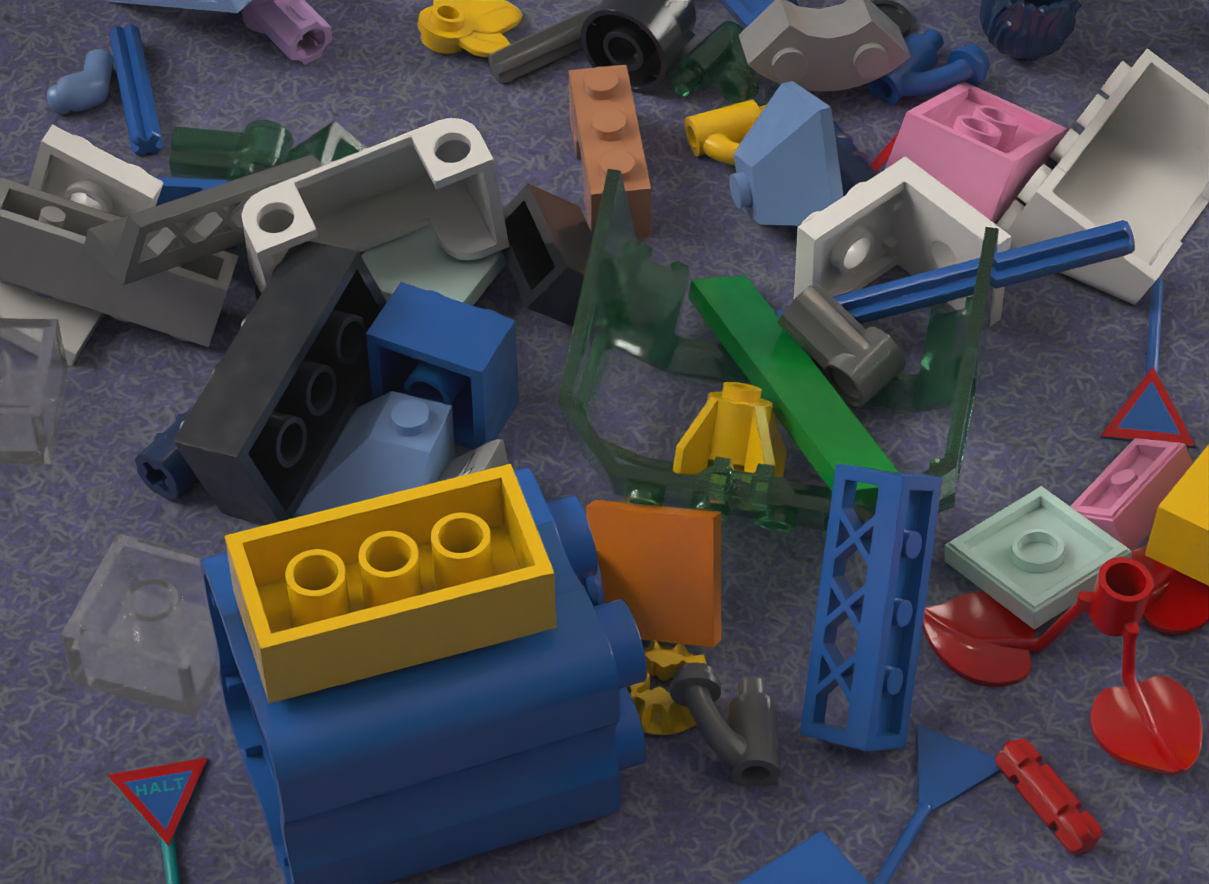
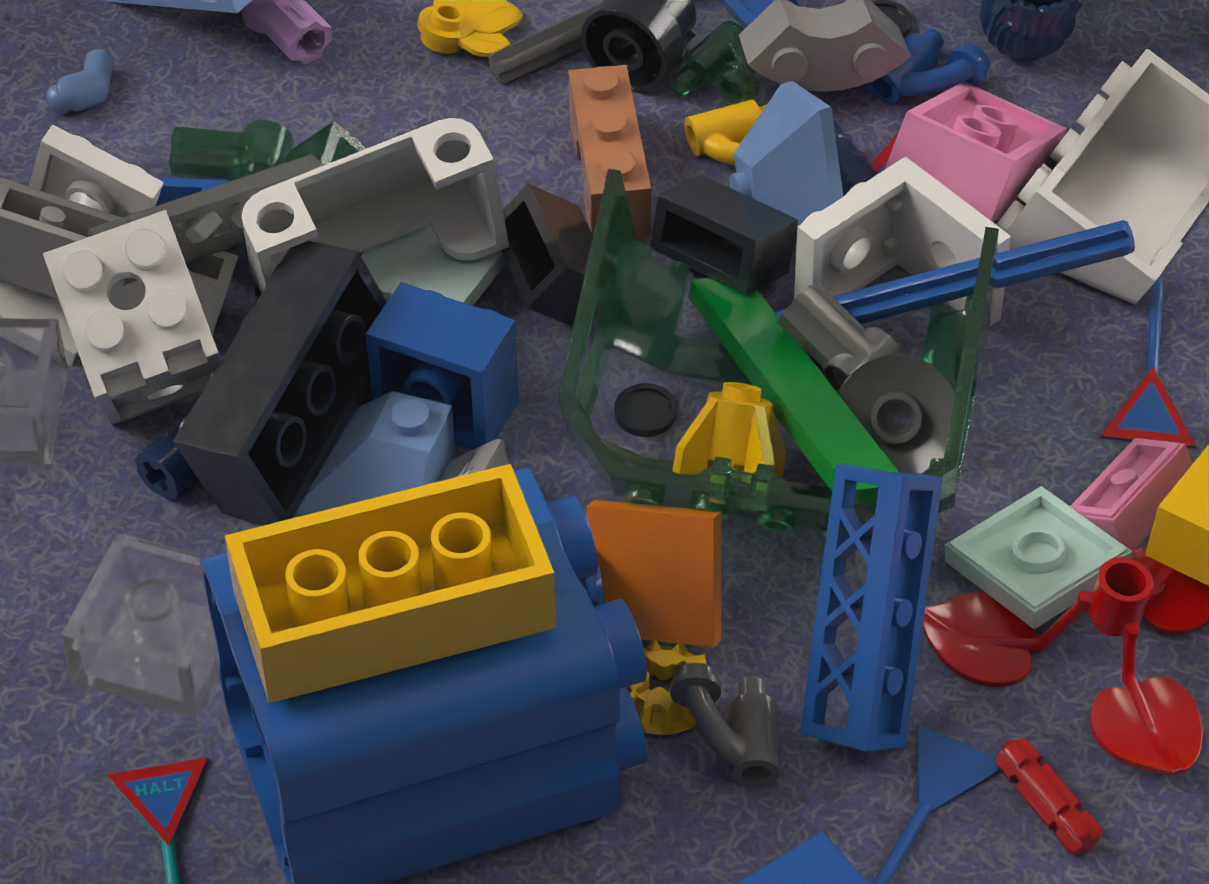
(136, 90): blue axle -> none
(144, 353): none -> white bracket
(645, 410): none -> black piece
(723, 234): none -> black brick
(909, 382): none -> dark grey dish

